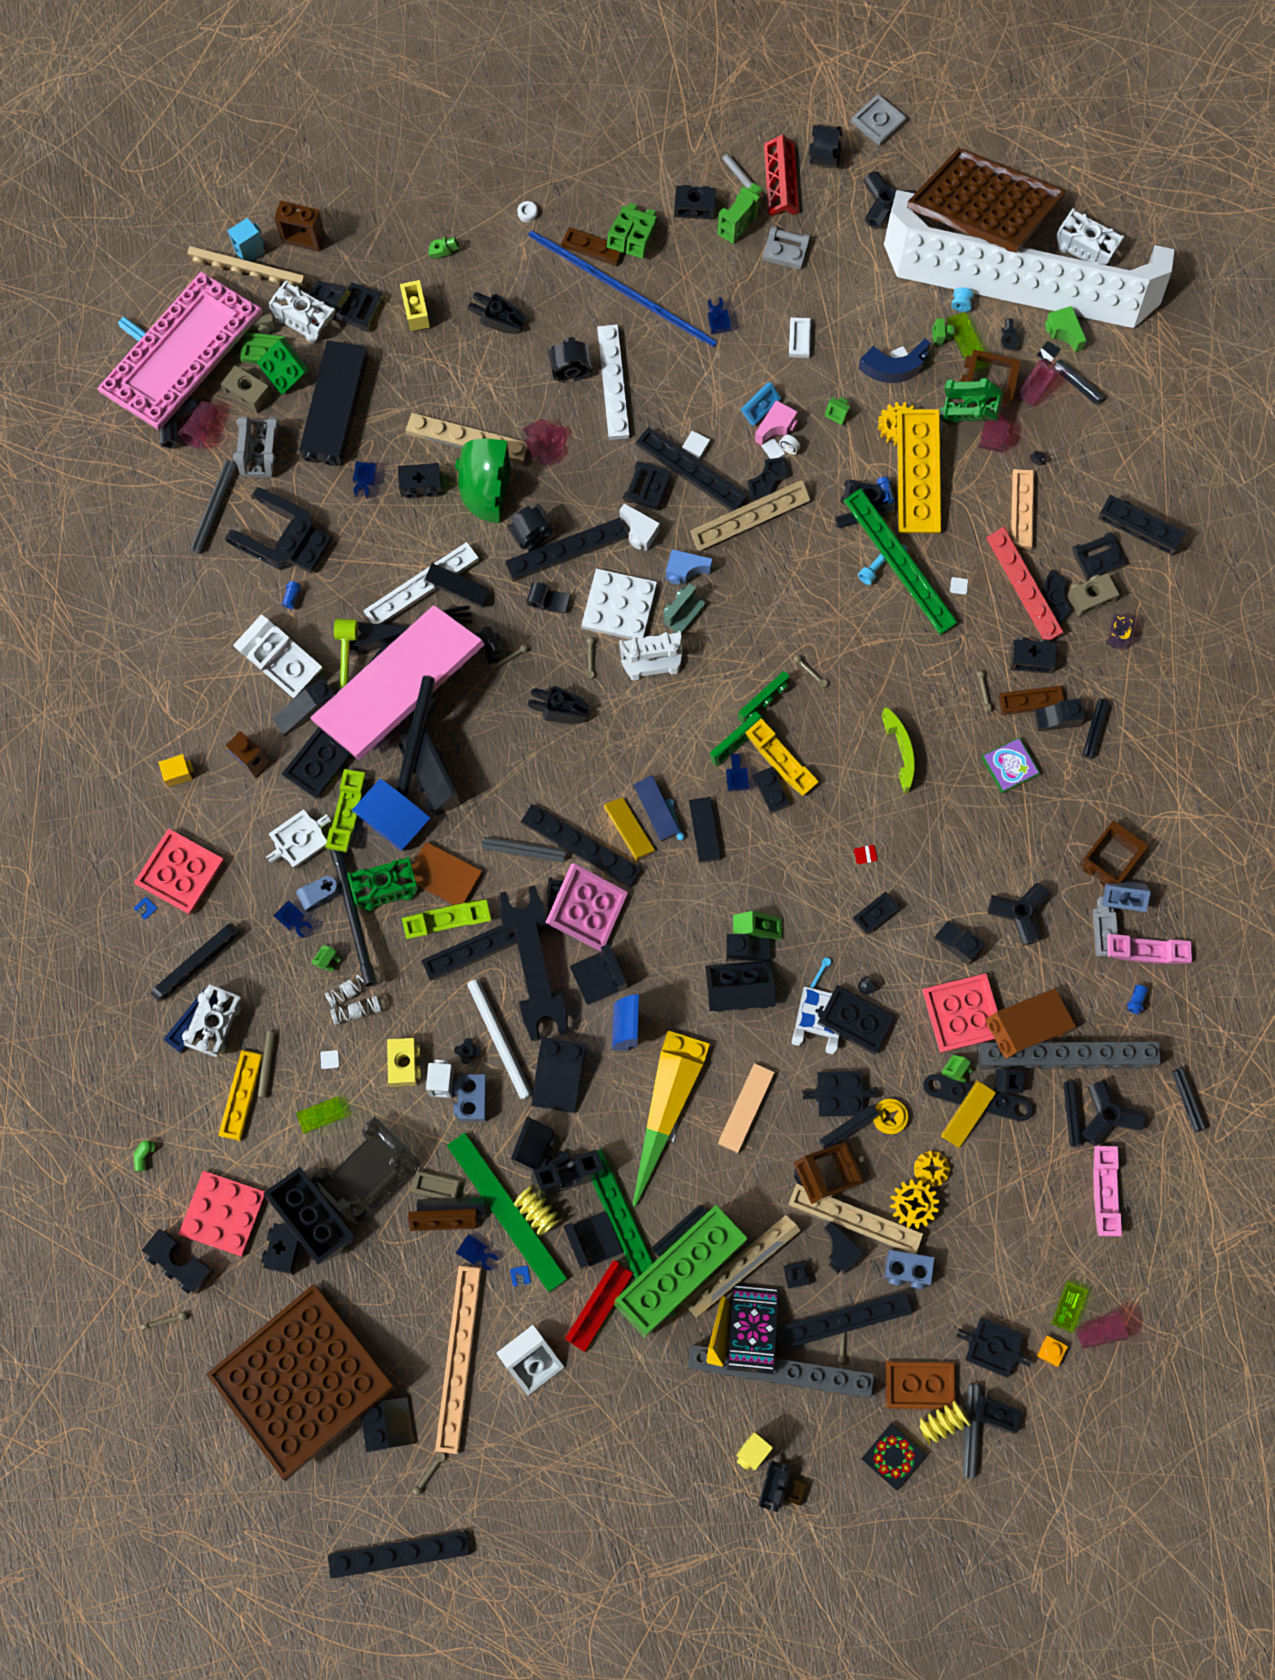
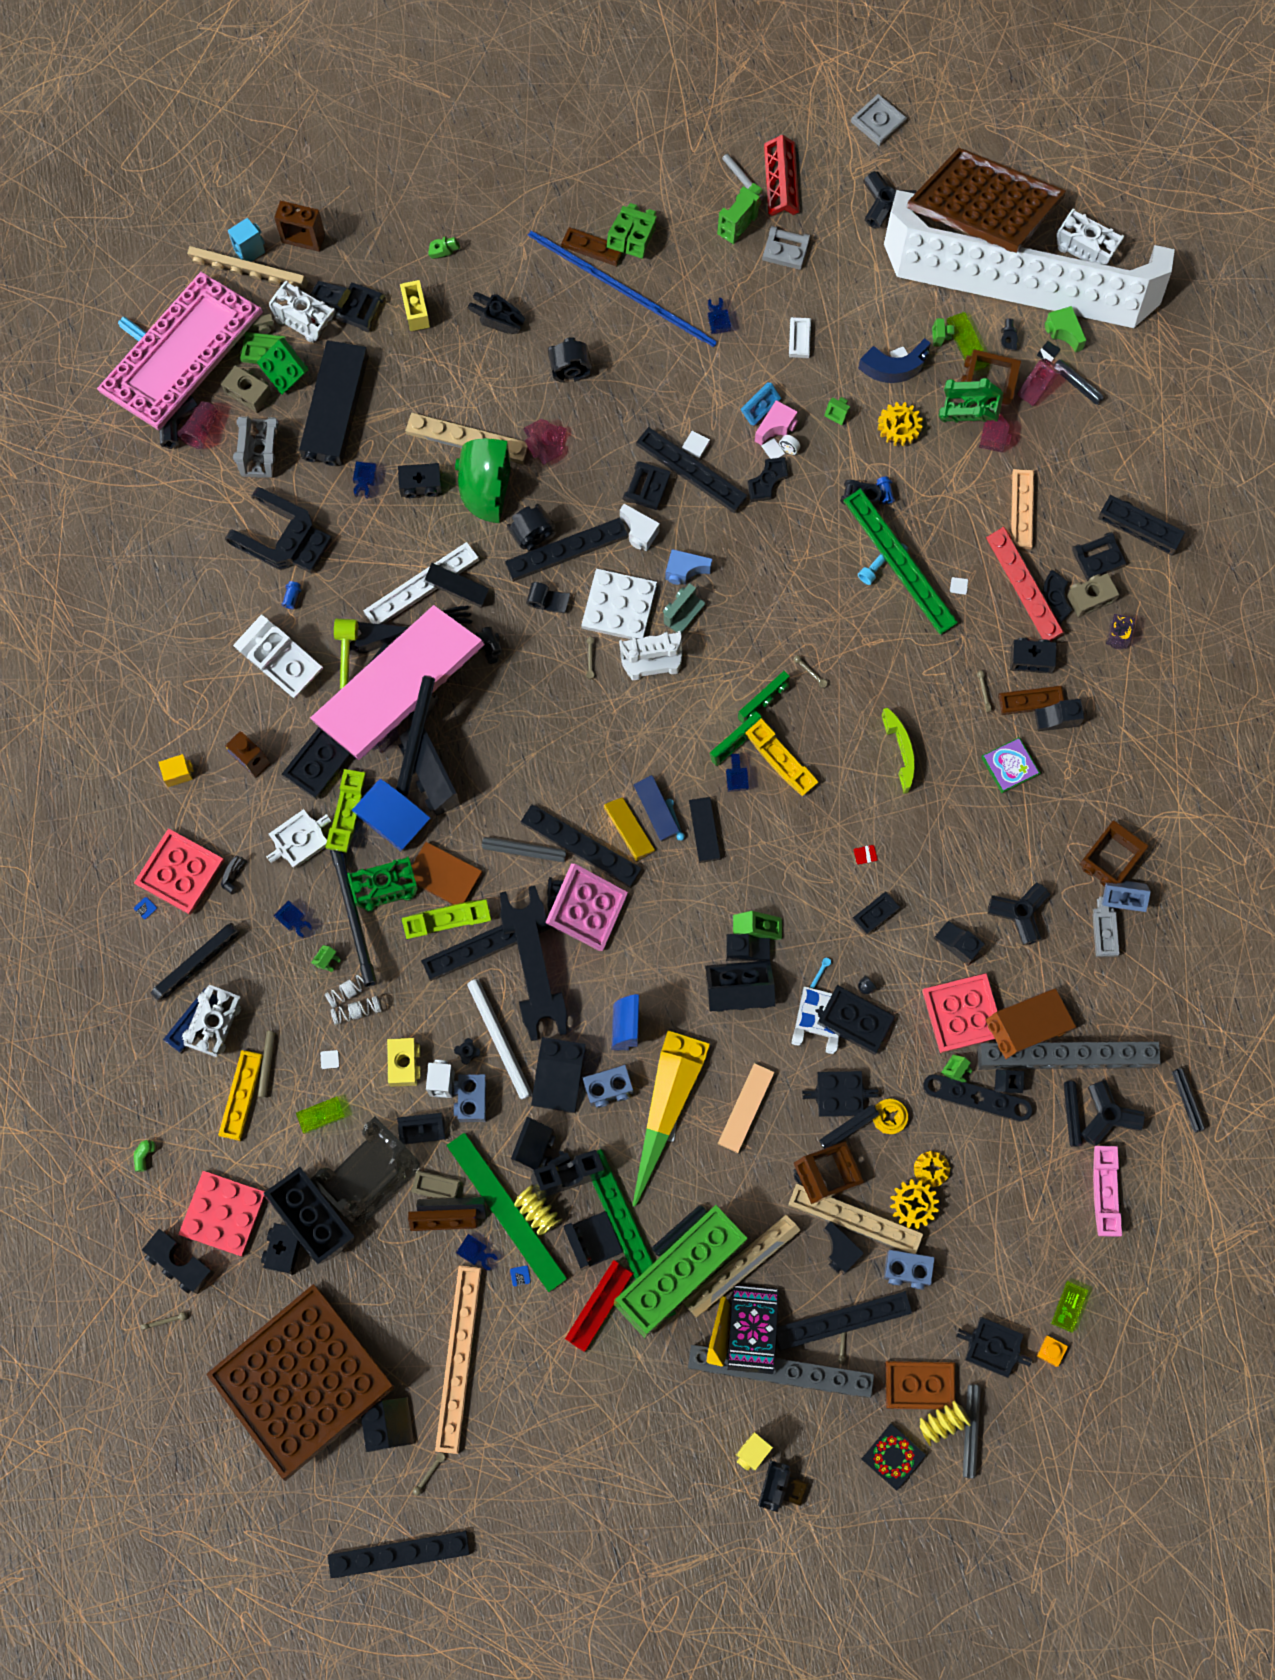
(213, 507): dark grey axle -> none
(231, 872): none -> black piece
(303, 706): black slope -> none
(315, 894): sand blue piece -> none
(421, 1128): none -> black hinge
(523, 649): dark tan hinge -> none
(527, 211): white tile -> none
(530, 1360): white slope -> none
(559, 706): black hinge -> none
(598, 976): black bracket -> none
(606, 1079): none -> sand blue brick
(613, 382): white plate -> none
(686, 208): black brick -> none
(750, 515): tan plate -> none
(771, 790): black plate -> none
(796, 1275): black tile -> none
(826, 145): black brick -> none
(848, 519): black axle -> none
(918, 471): yellow plate -> none
(962, 299): medium azure wheel -> none
(968, 1114): yellow slope -> none
(997, 1415): black plate -> none
(1037, 458): black piece -> none
(1095, 728): black axle -> none
(1102, 1330): clear pink plant -> none
(1138, 997): blue pin -> none
(1149, 951): bright pink slope -> none

